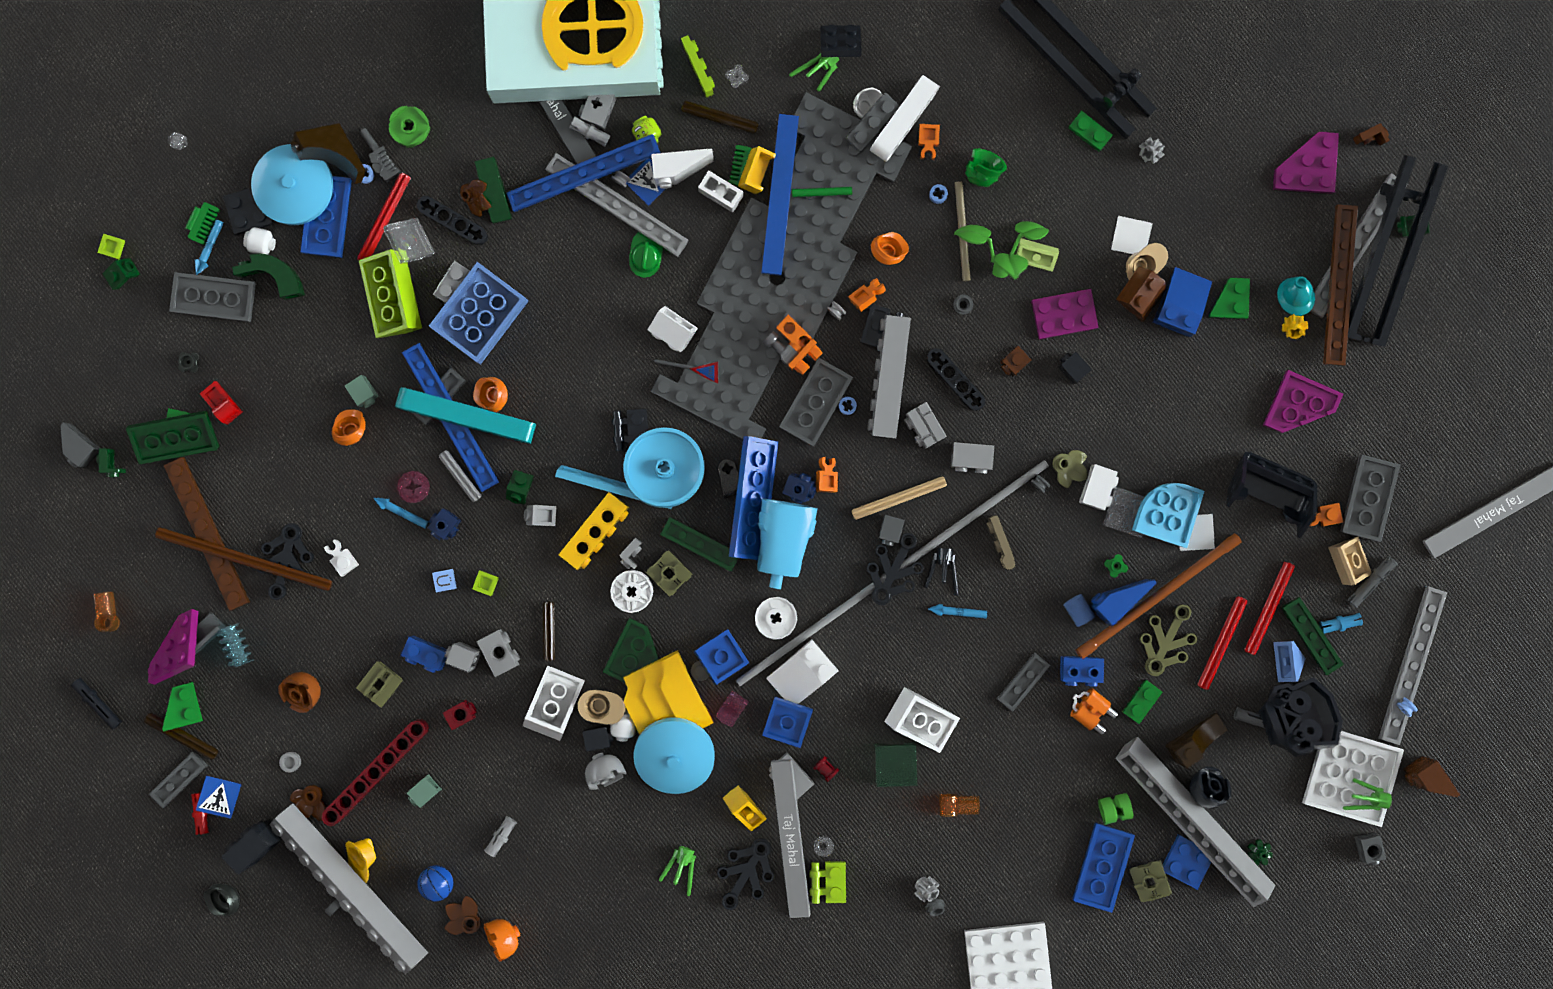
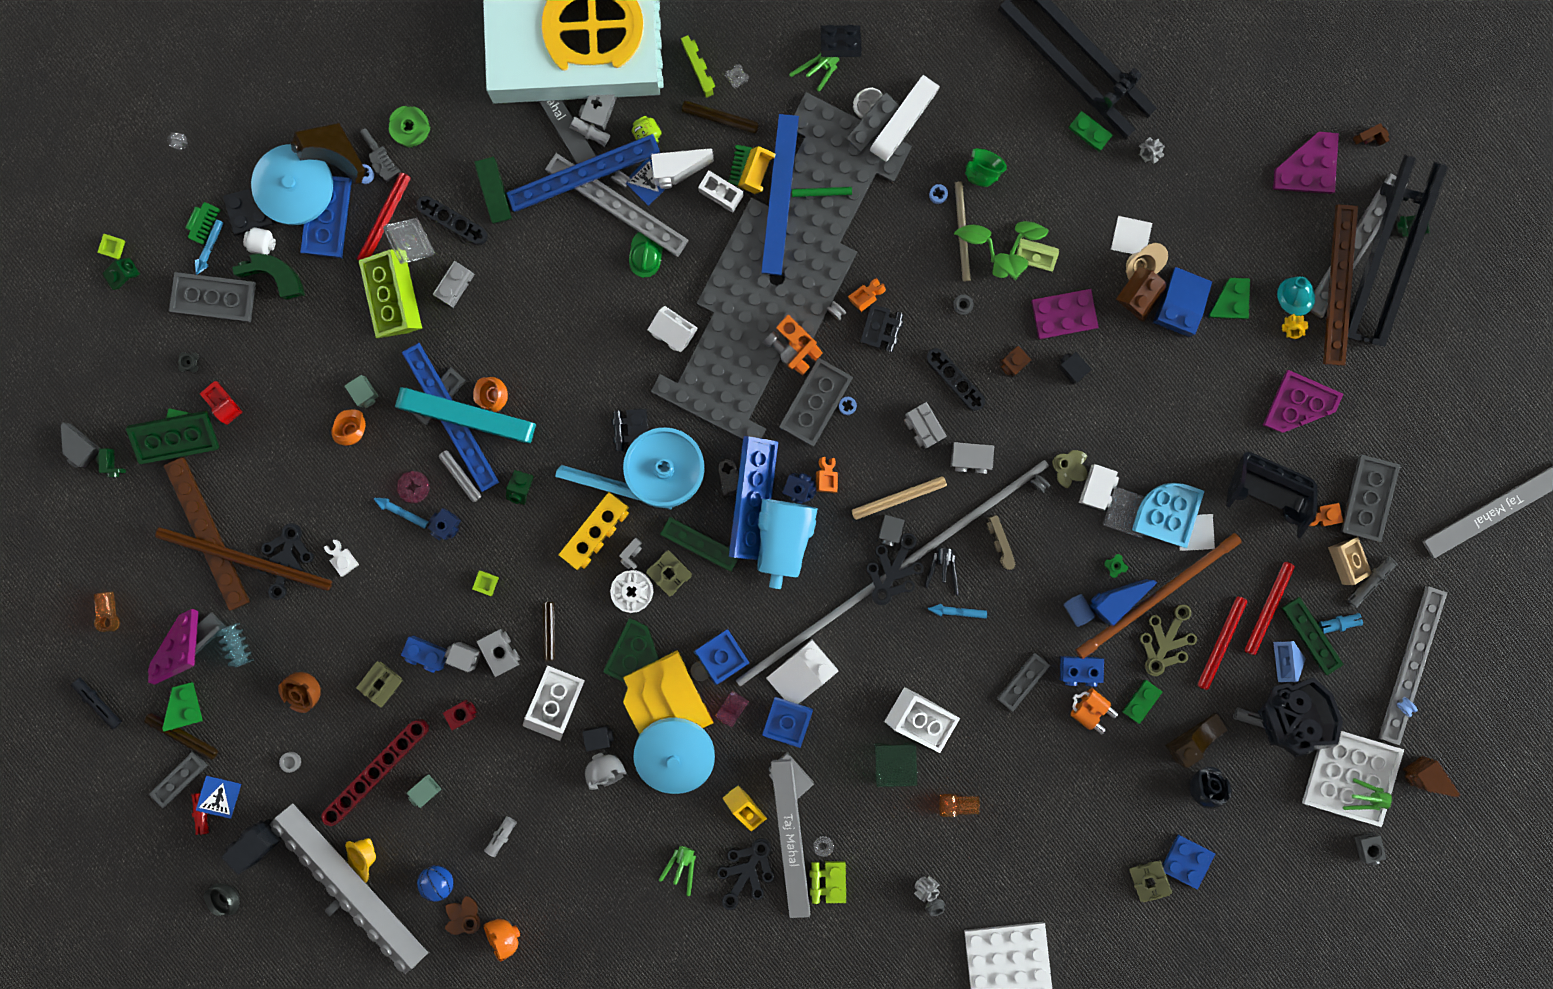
(308, 805): reddish brown plate -> none
(444, 580): light blue tile -> none
(474, 197): reddish brown plate -> none
(478, 313): medium blue slope -> none
(540, 515): light grey bracket -> none
(601, 707): tan piece -> none
(624, 728): white head -> none
(708, 370): piece -> none
(779, 629): white wheel -> none
(826, 768): dark red bush -> none
(889, 248): orange hat -> none
(890, 376): light grey brick -> none
(928, 138): orange plate -> none
(1103, 867): blue plate -> none
(1109, 809): bright green wheel -> none
(1195, 822): light grey brick -> none
(1260, 852): dark green plant -> none

